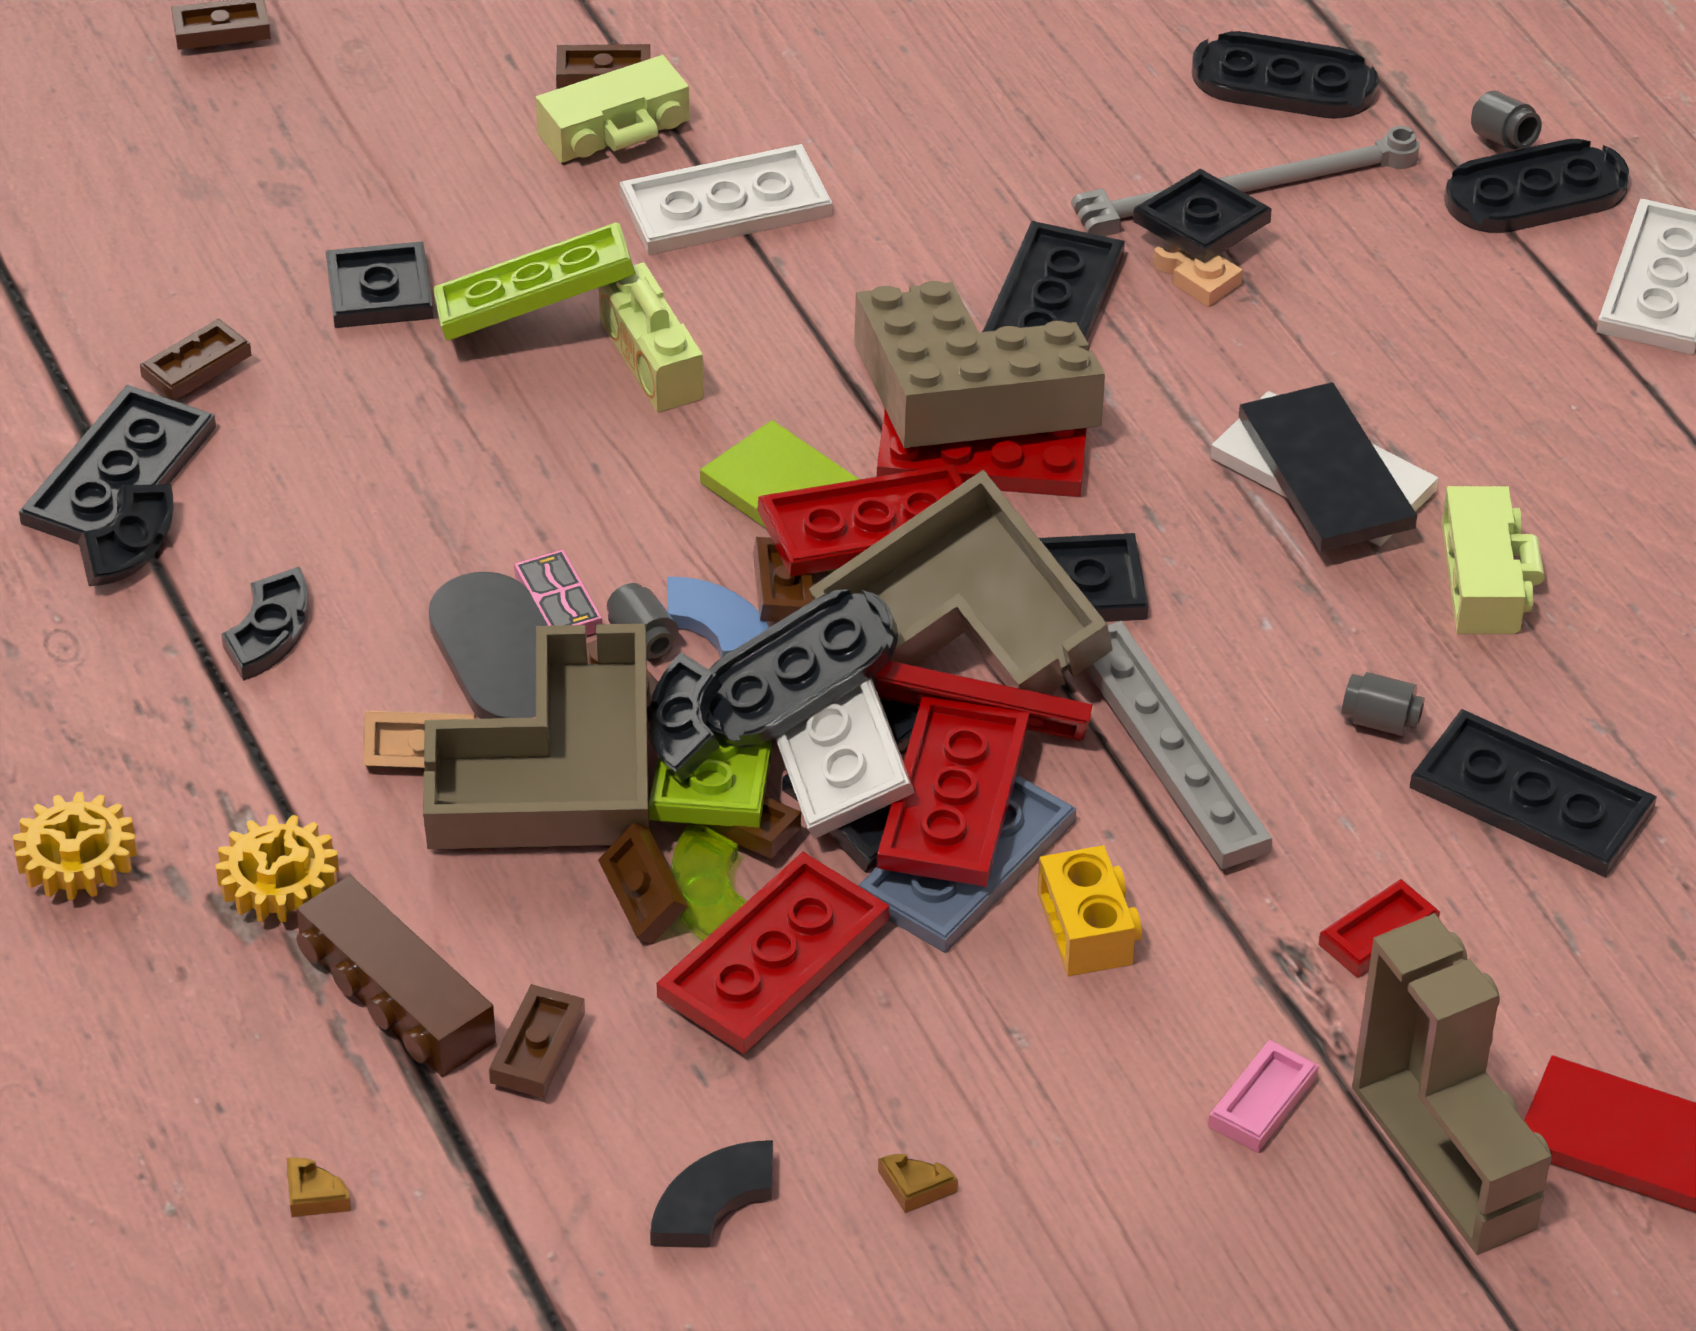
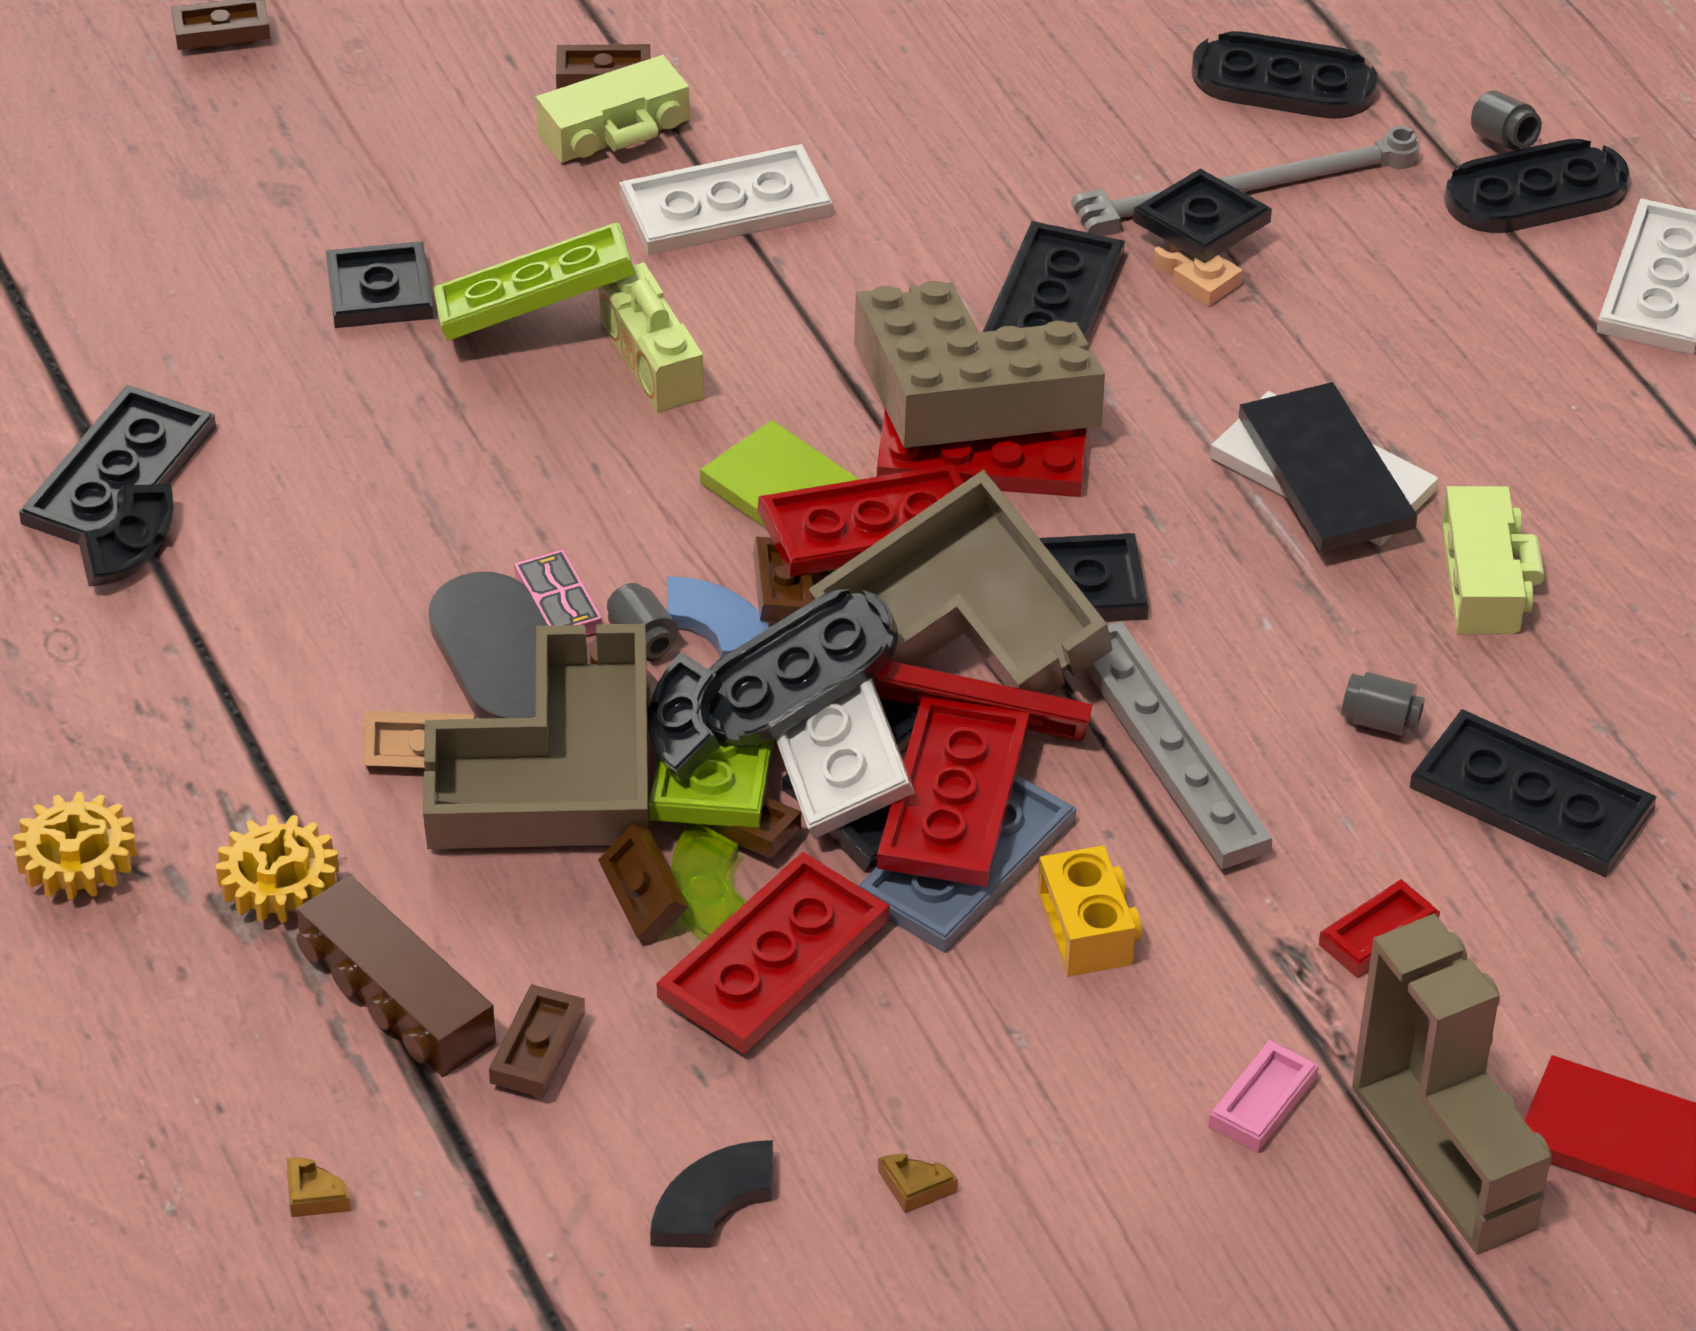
(195, 360): reddish brown plate -> none
(272, 625): black tile -> none

